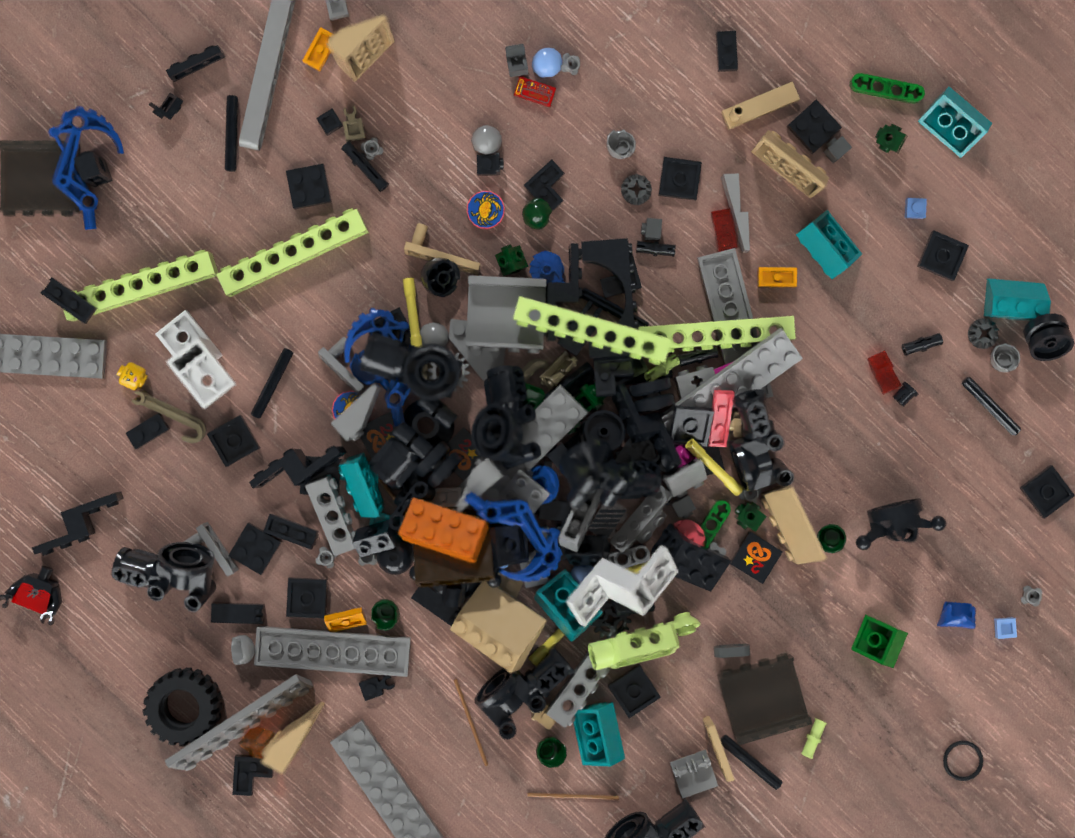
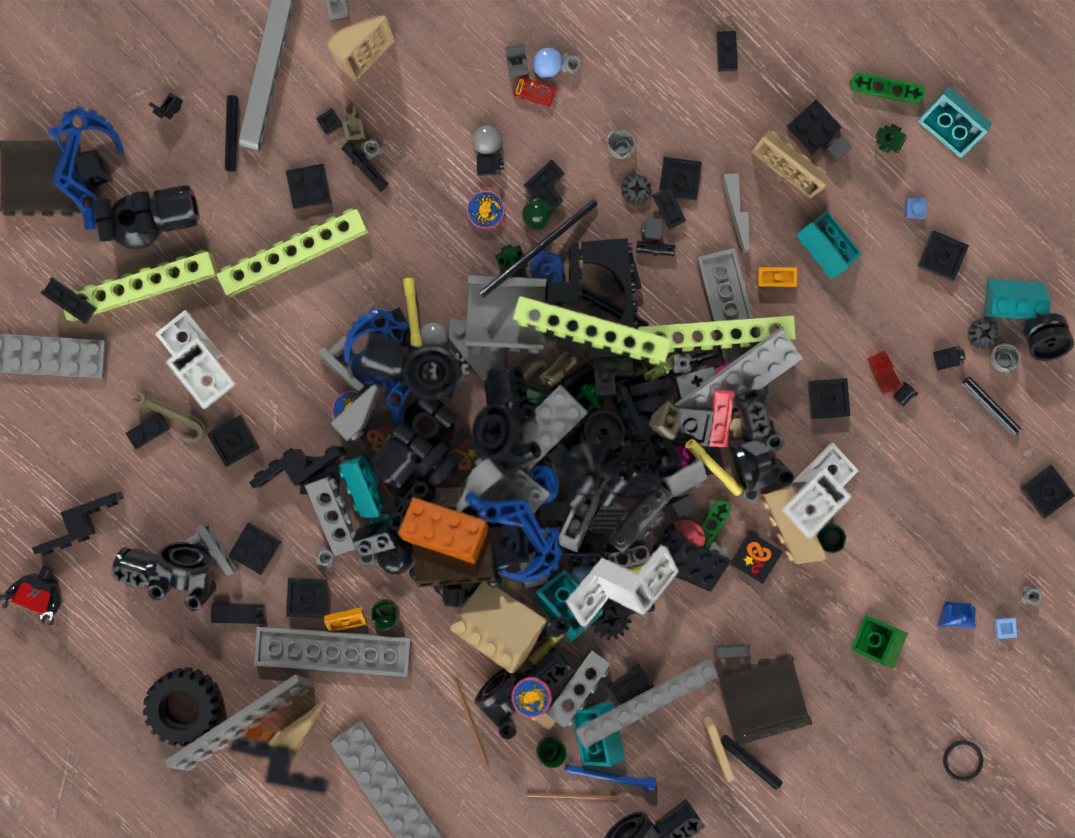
(132, 376): yellow head -> none
(164, 212): none -> black piece
(195, 62): black plate -> none
(242, 649): light grey hair -> none
(245, 769): black plate -> none
(272, 383): black axle -> none
(279, 765): none -> black bracket
(291, 531): black hinge -> none
(318, 50): light orange plate -> none
(374, 687): black plate -> none
(417, 250): tan piece -> none
(433, 602): black hinge -> none
(440, 276): black cylinder -> none
(531, 697): none -> tile
(538, 248): none -> black piece
(554, 628): none -> black pin
(646, 703): none -> light grey plate
(647, 644): yellowish green brick -> none
(647, 783): none -> blue piece
(666, 420): none -> dark tan slope
(669, 207): none -> black plate
(677, 359): none -> light grey plate
(694, 774): light grey hinge -> none
(724, 229): clear red slope -> none
(755, 519): dark green brick -> none
(760, 105): tan piece -> none
(813, 738): yellowish green pin -> none
(820, 490): none -> white bracket
(829, 398): none -> black plate
(896, 521): black piece -> none
(922, 344): black pin -> none
(949, 357): none -> black bracket

